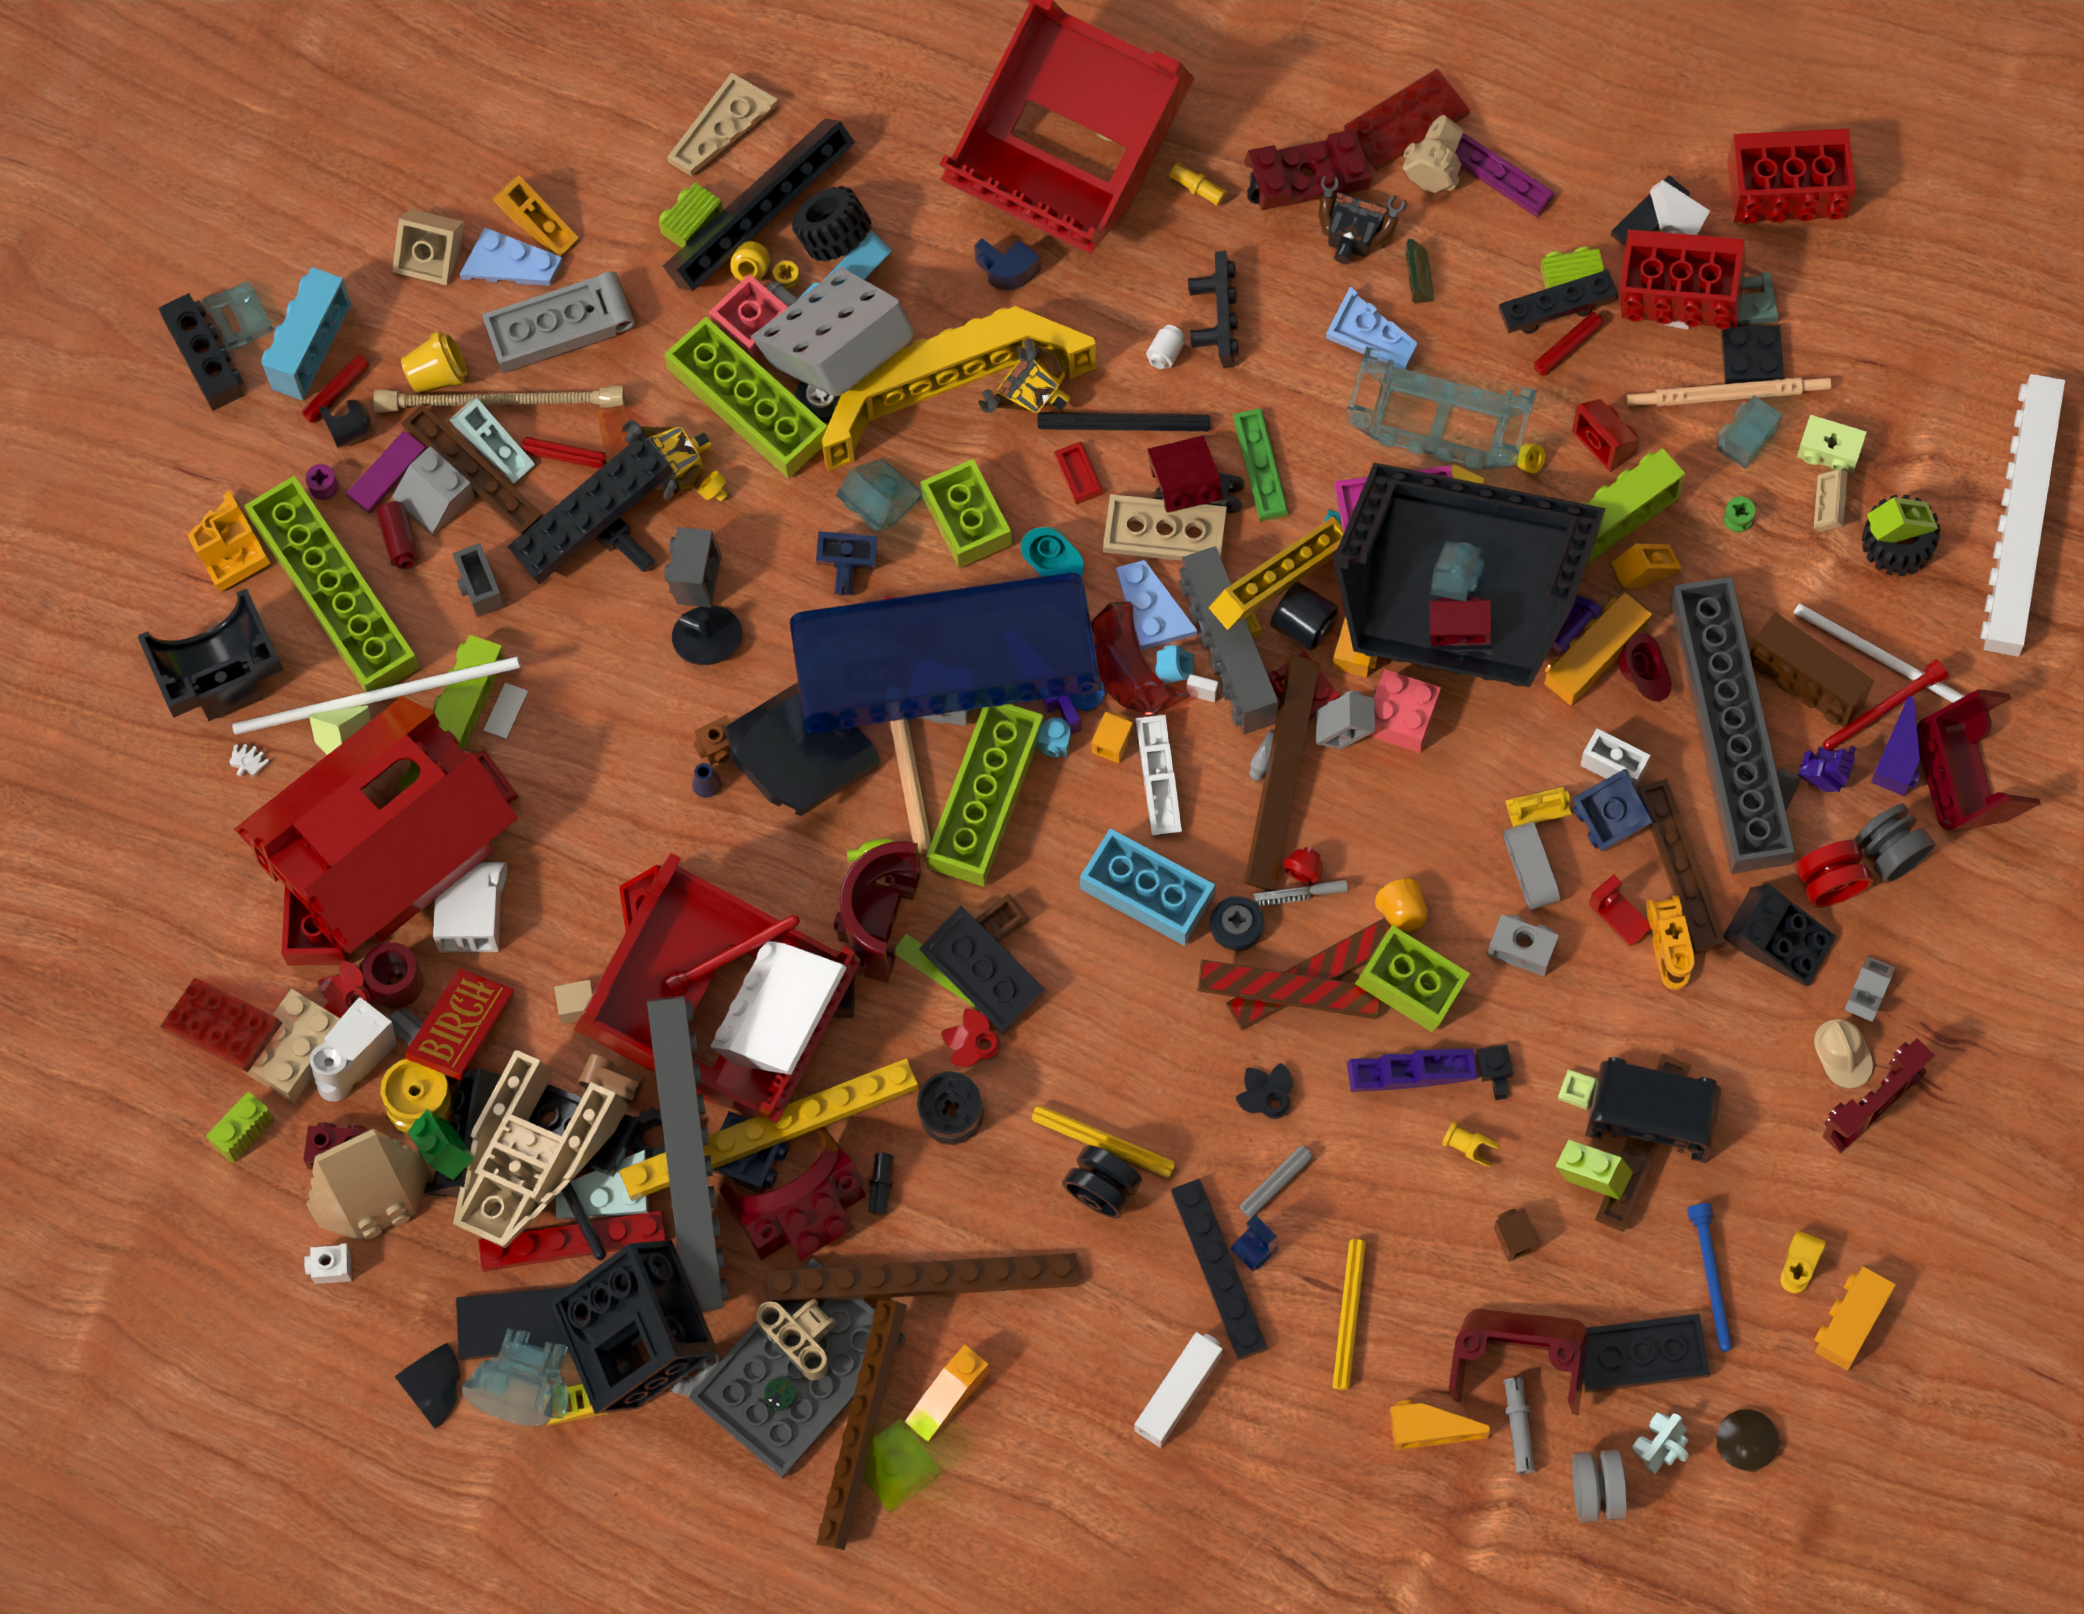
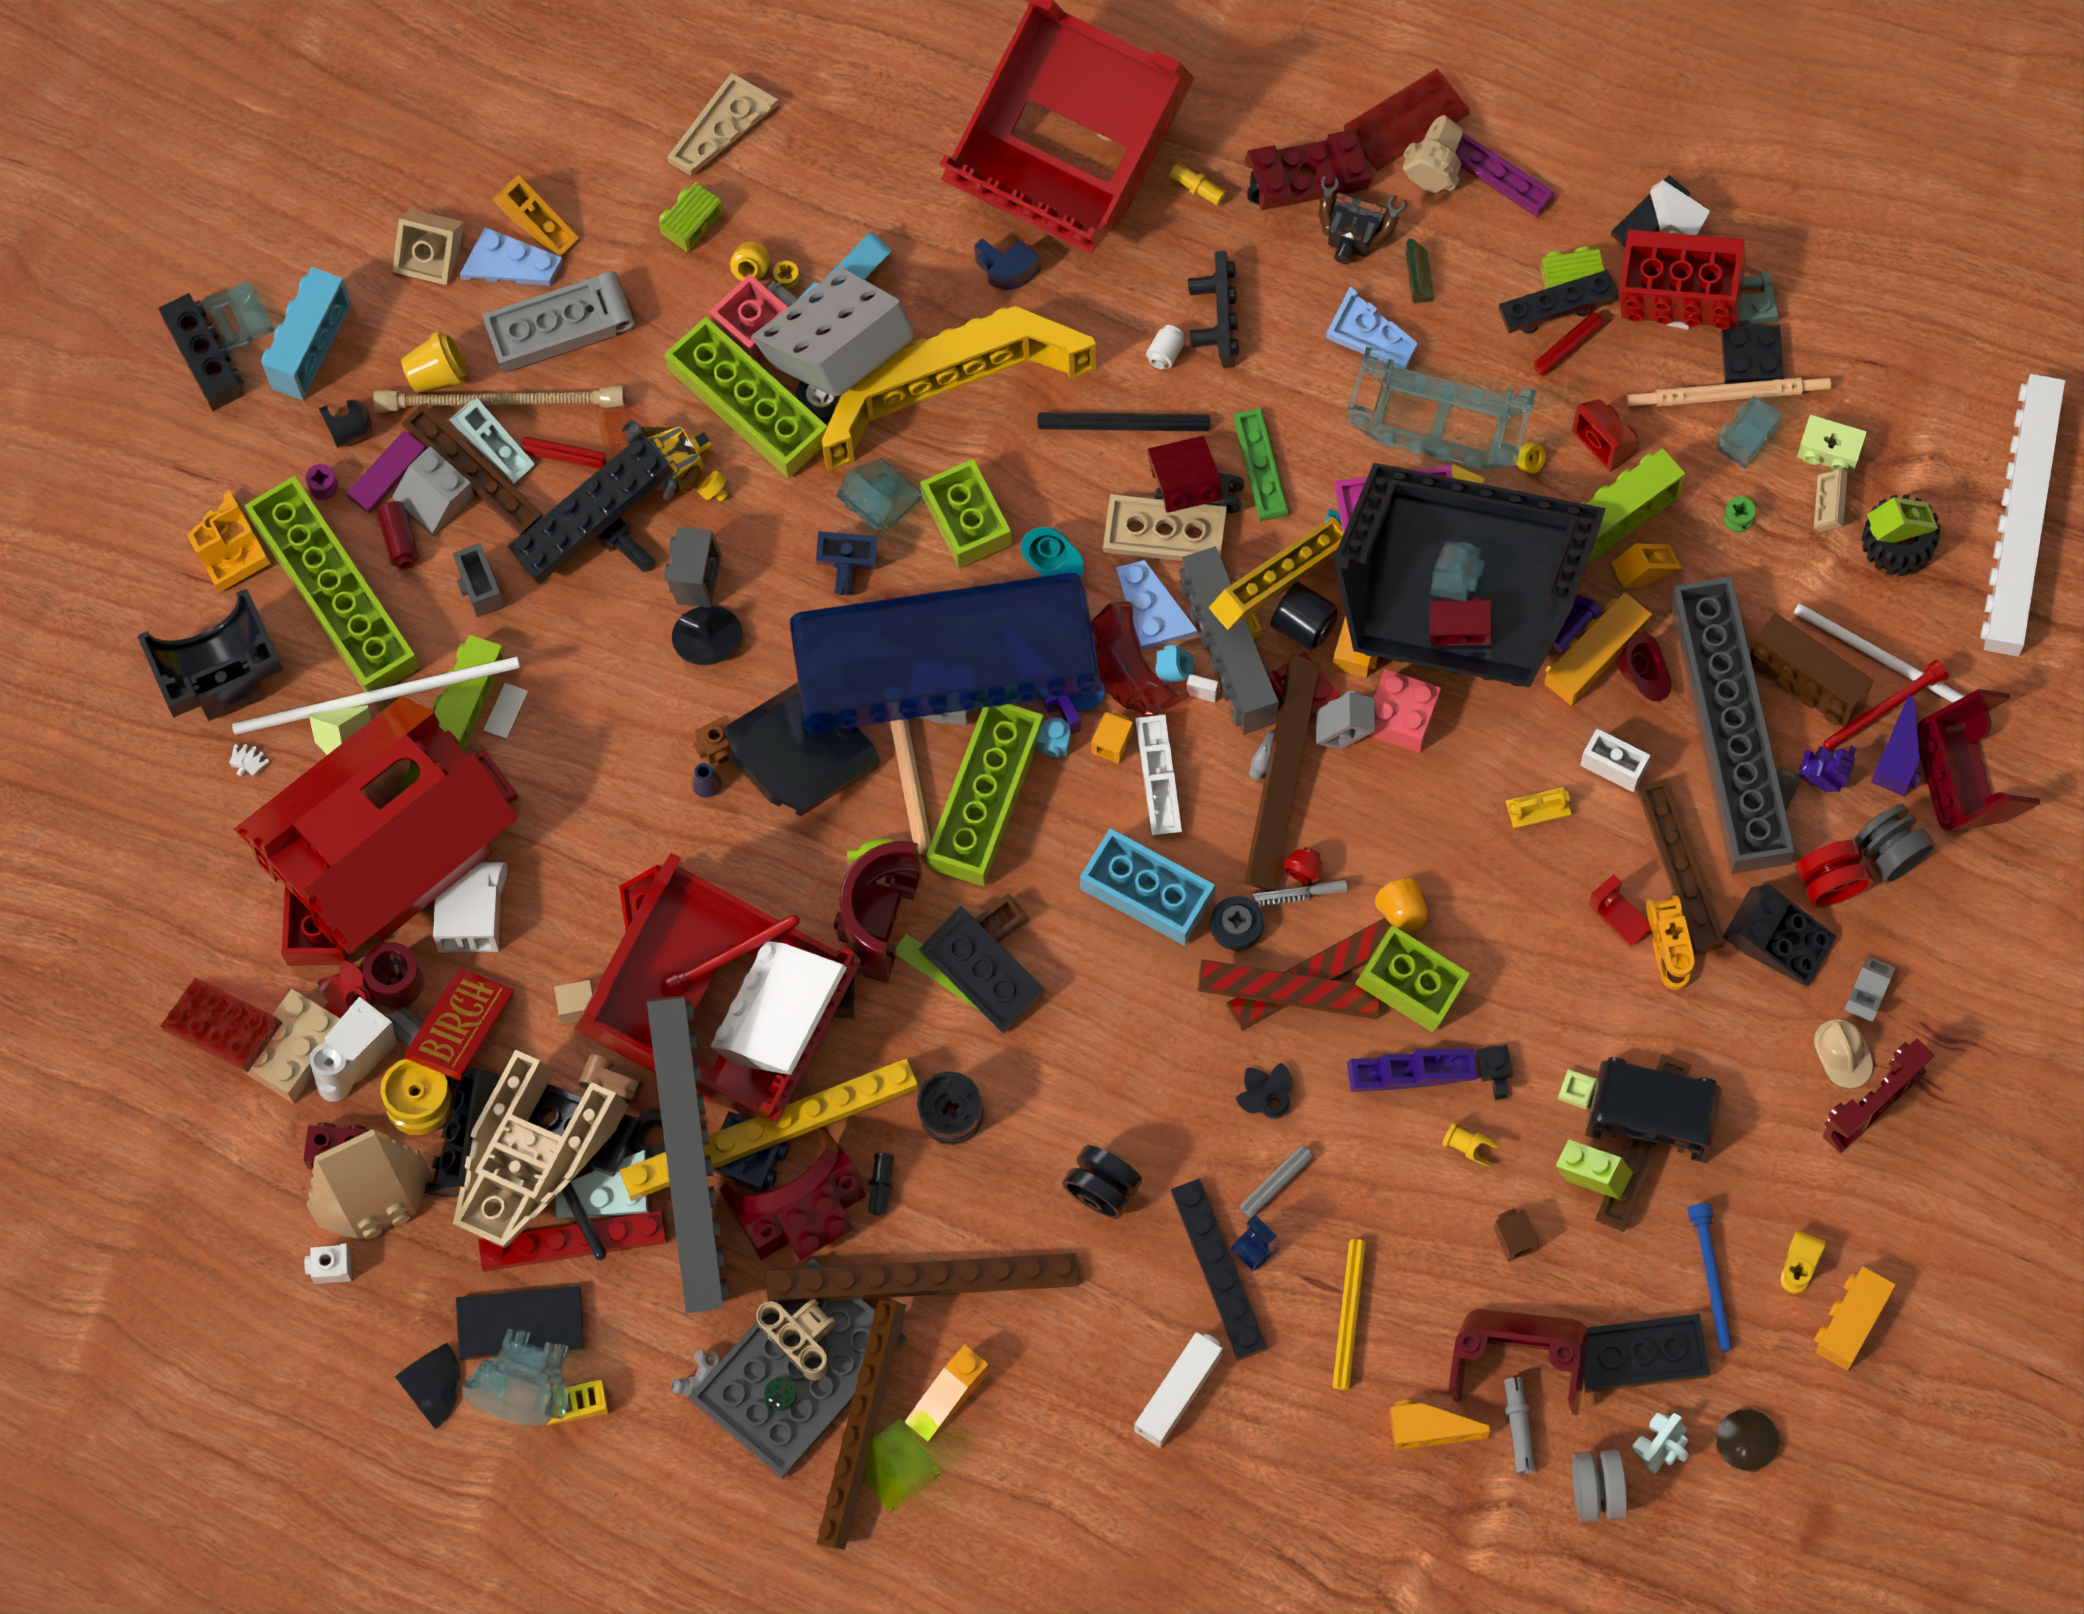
(240, 1127): lime brick -> none
(335, 388): red axle -> none
(440, 1144): green brick -> none
(630, 1305): black piece -> none
(759, 204): black brick -> none
(831, 223): black tyre -> none
(966, 1039): red plate -> none
(1029, 382): torso -> none
(1078, 473): red tile -> none
(1103, 1140): yellow axle -> none
(1531, 865): light grey beam -> none
(1532, 958): light grey brick -> none
(1612, 811): dark blue plate -> none
(1791, 175): red brick -> none

